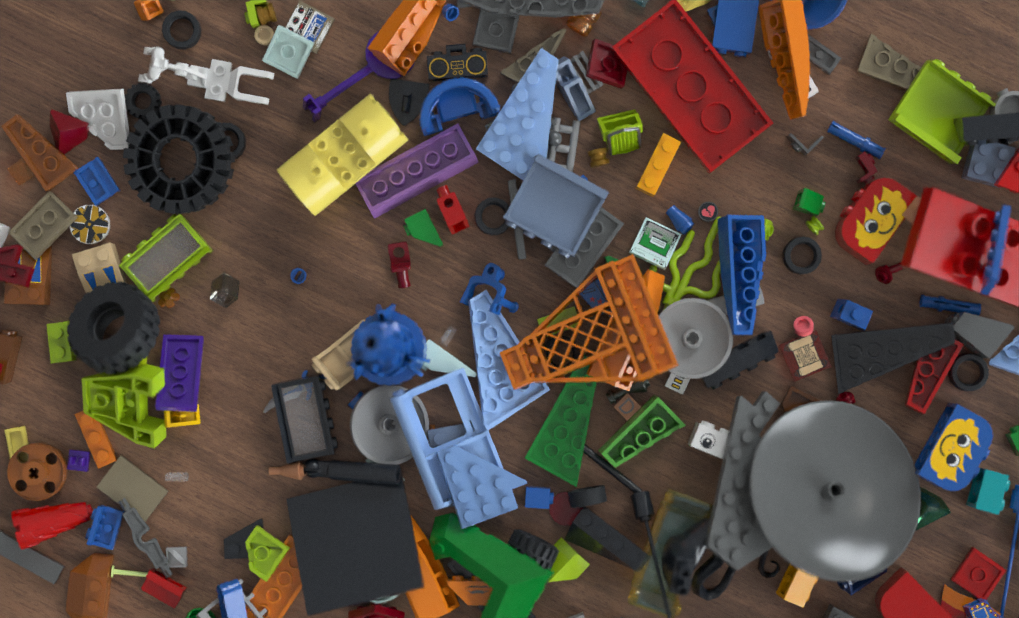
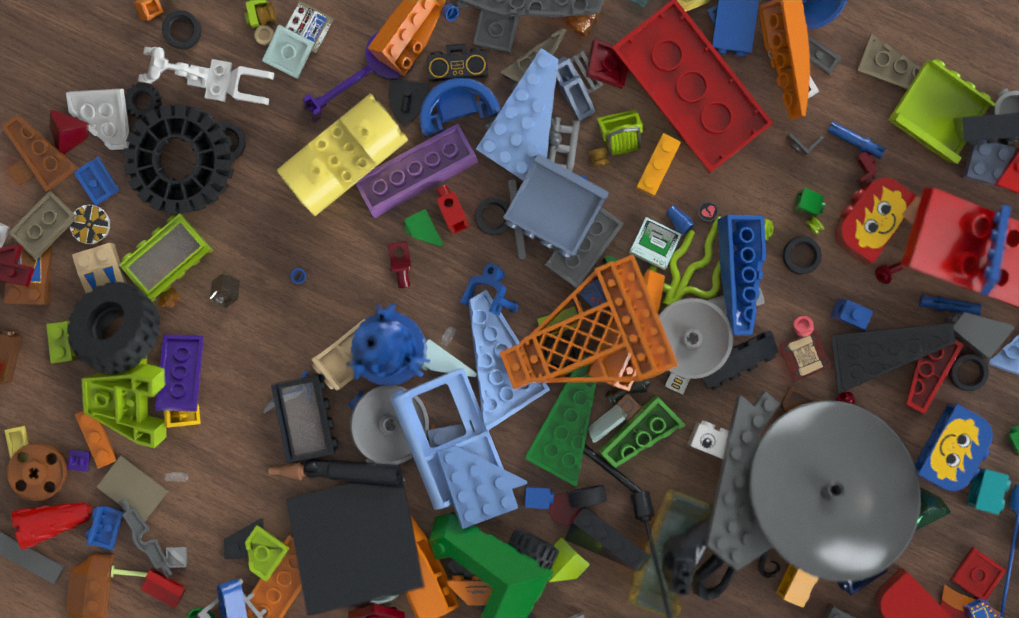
(606, 423): none -> light aqua slope

